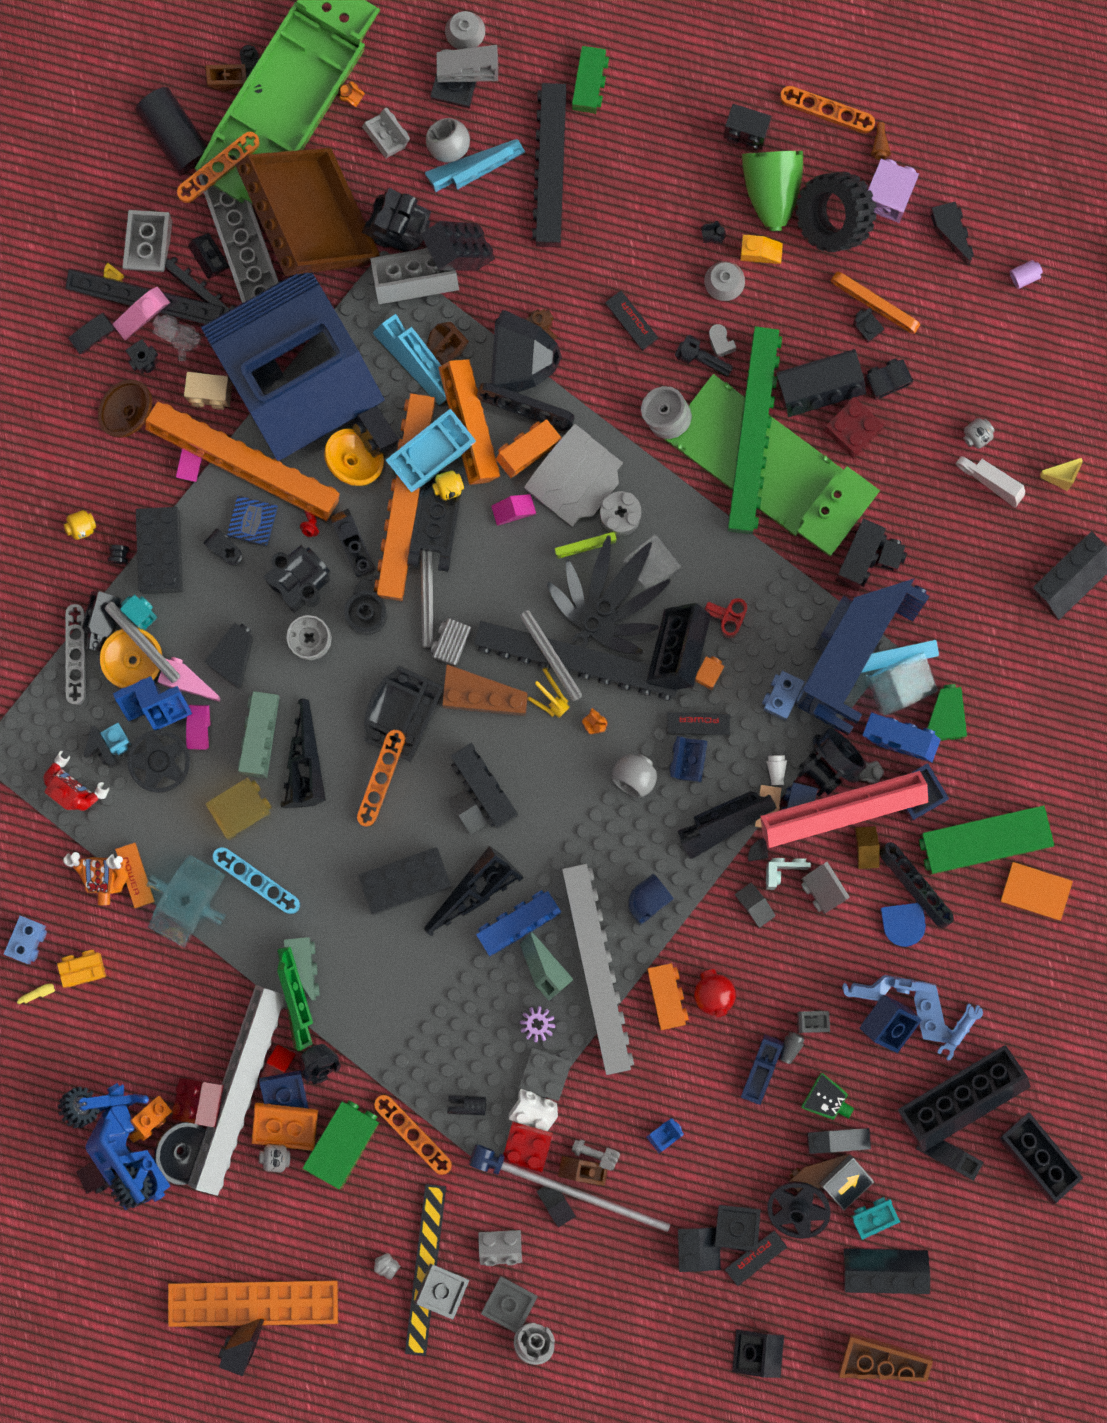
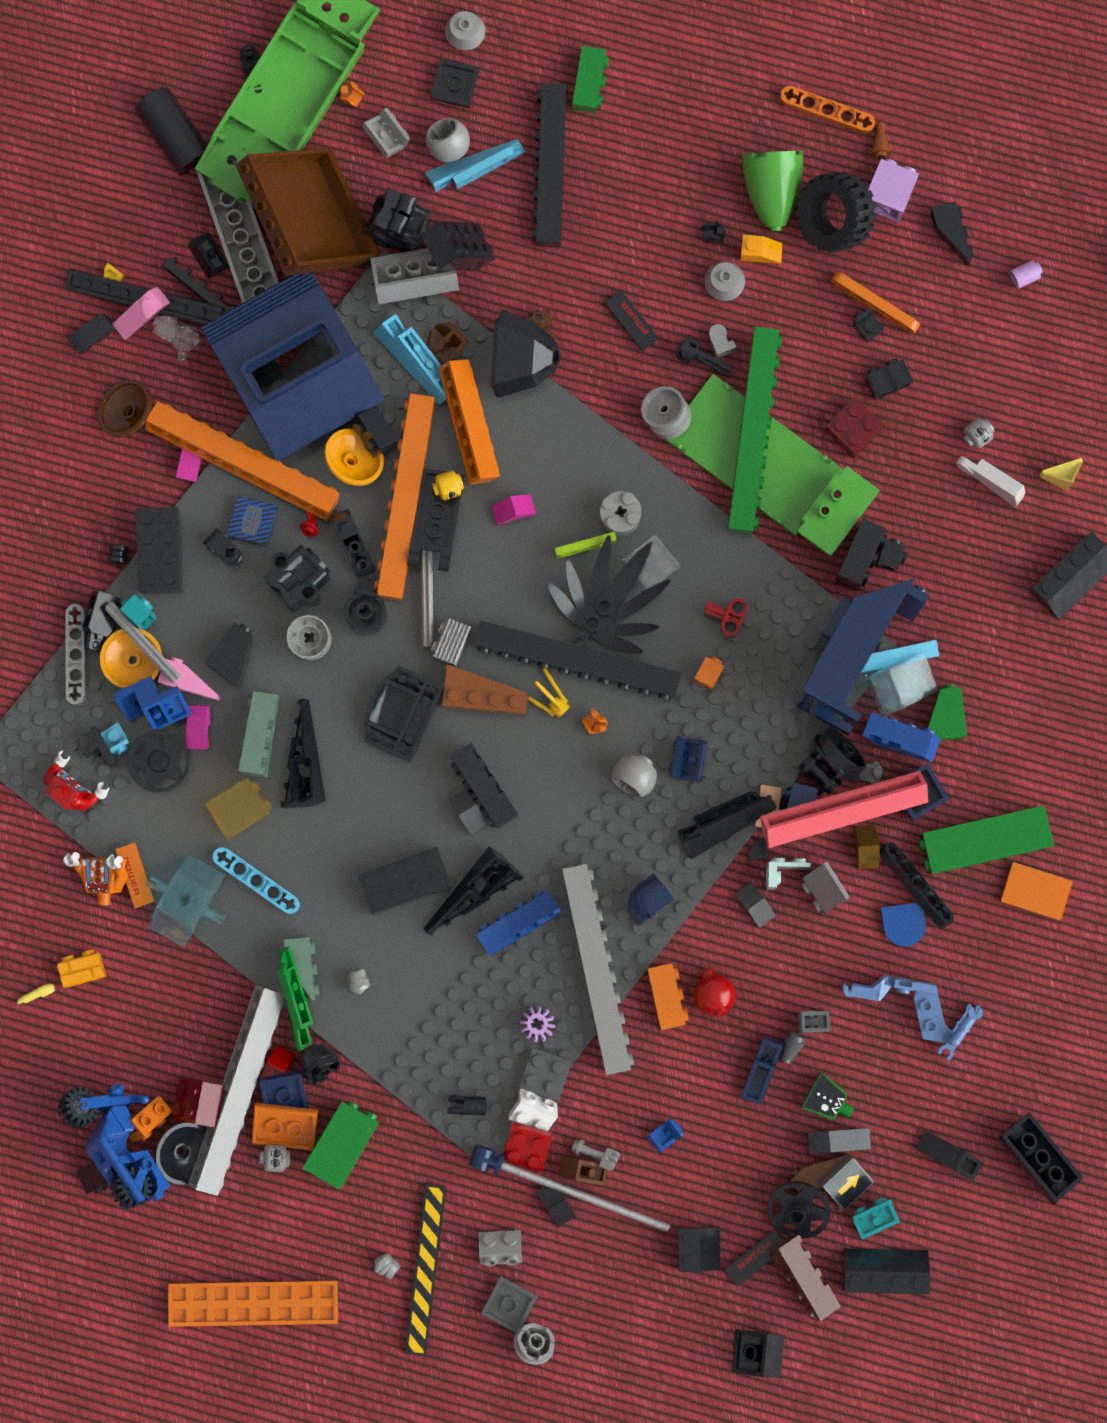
(25, 940): medium blue brick -> none
(80, 525): yellow head -> none
(139, 351): black brick -> none
(147, 240): light grey slope -> none
(208, 390): tan brick -> none
(213, 176): orange beam -> none
(225, 76): reddish brown slope -> none
(240, 1347): black slope -> none
(357, 981): none -> light grey arm
(373, 785): orange beam -> none
(405, 1127): orange beam -> none
(431, 451): medium azure slope -> none
(441, 1291): plate -> none
(468, 64): light grey wedge -> none
(518, 399): black beam -> none
(528, 448): orange brick -> none
(544, 968): sand green slope -> none
(551, 655): light grey axle -> none
(575, 477): light grey slope -> none
(679, 646): black slope -> none
(698, 723): black tile -> none
(737, 1228): black plate -> none
(747, 127): black brick -> none
(776, 767): white cone -> none
(783, 695): medium blue brick -> none
(804, 1277): none -> wedge
(821, 383): black slope -> none
(882, 1361): dark orange wedge -> none
(890, 1023): dark blue brick -> none
(964, 1098): black brick -> none

